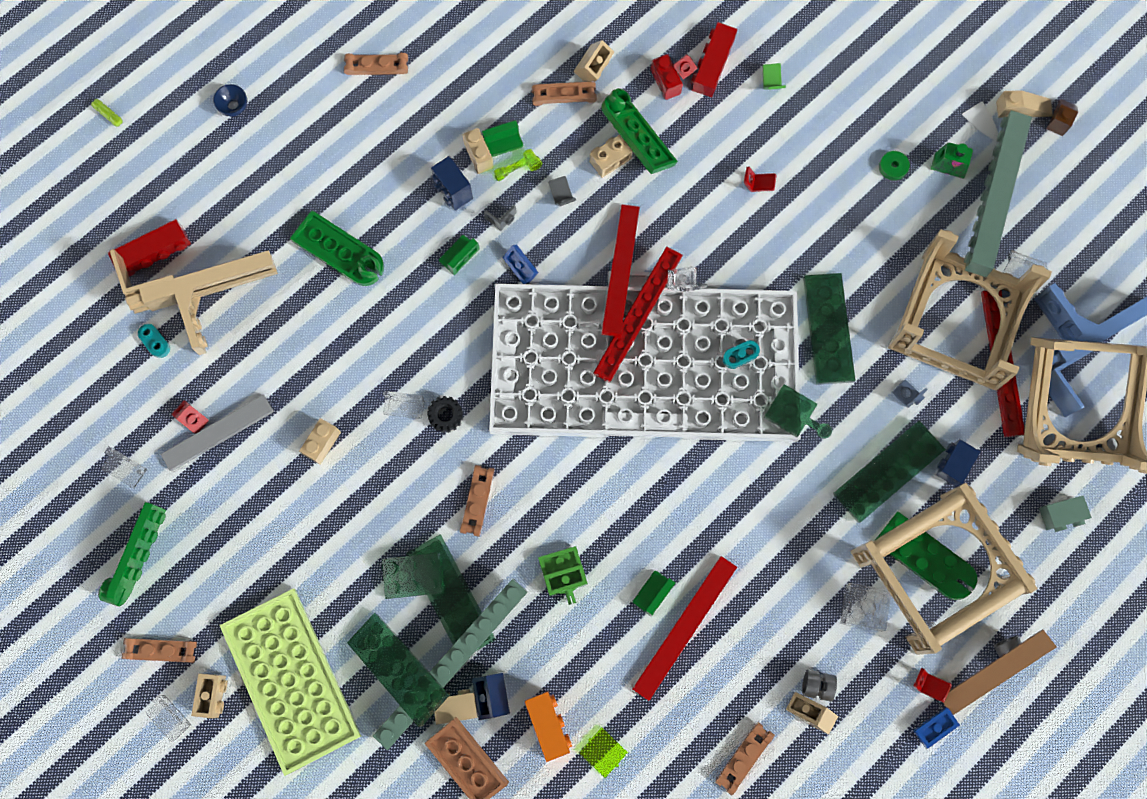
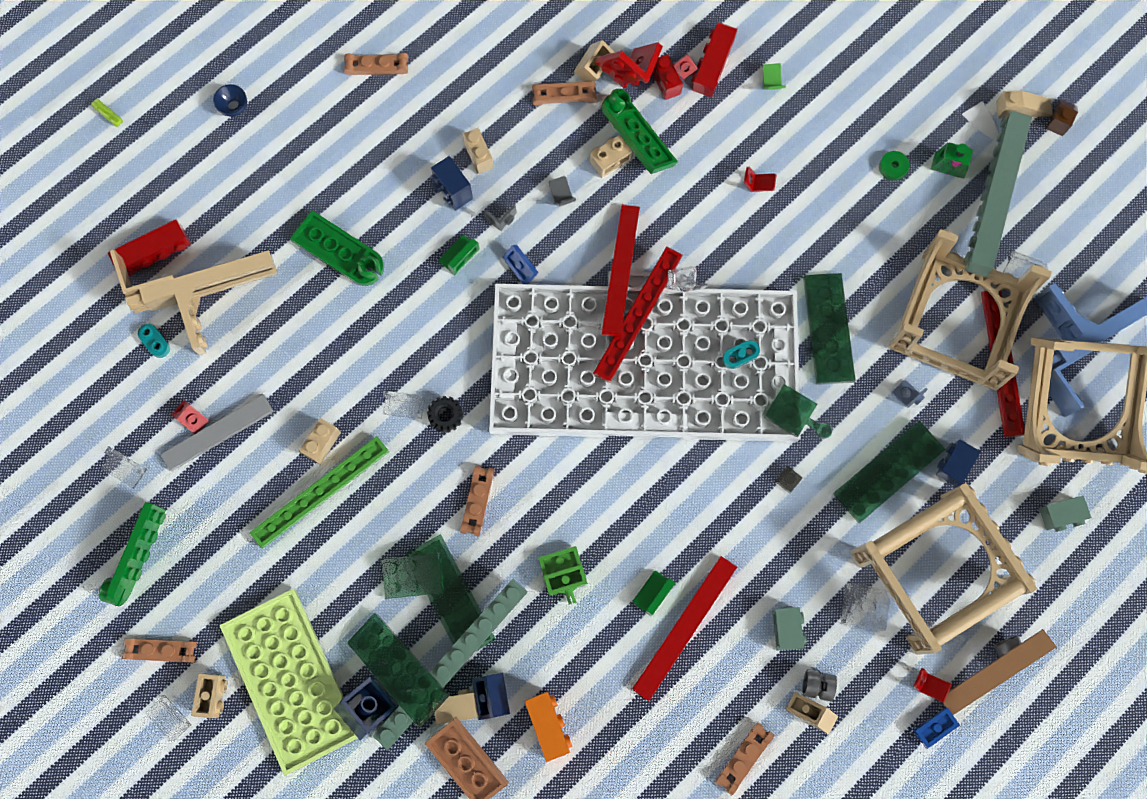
(319, 492): none -> bright green plate
(365, 708): none -> dark blue brick
(503, 138): green panel -> none
(530, 160): clear neon green brick -> none
(603, 752): clear neon green piece -> none
(632, 69): none -> red bracket
(788, 479): none -> clear smoke plate
(789, 628): none -> sand green brick
(934, 563): green plate -> none

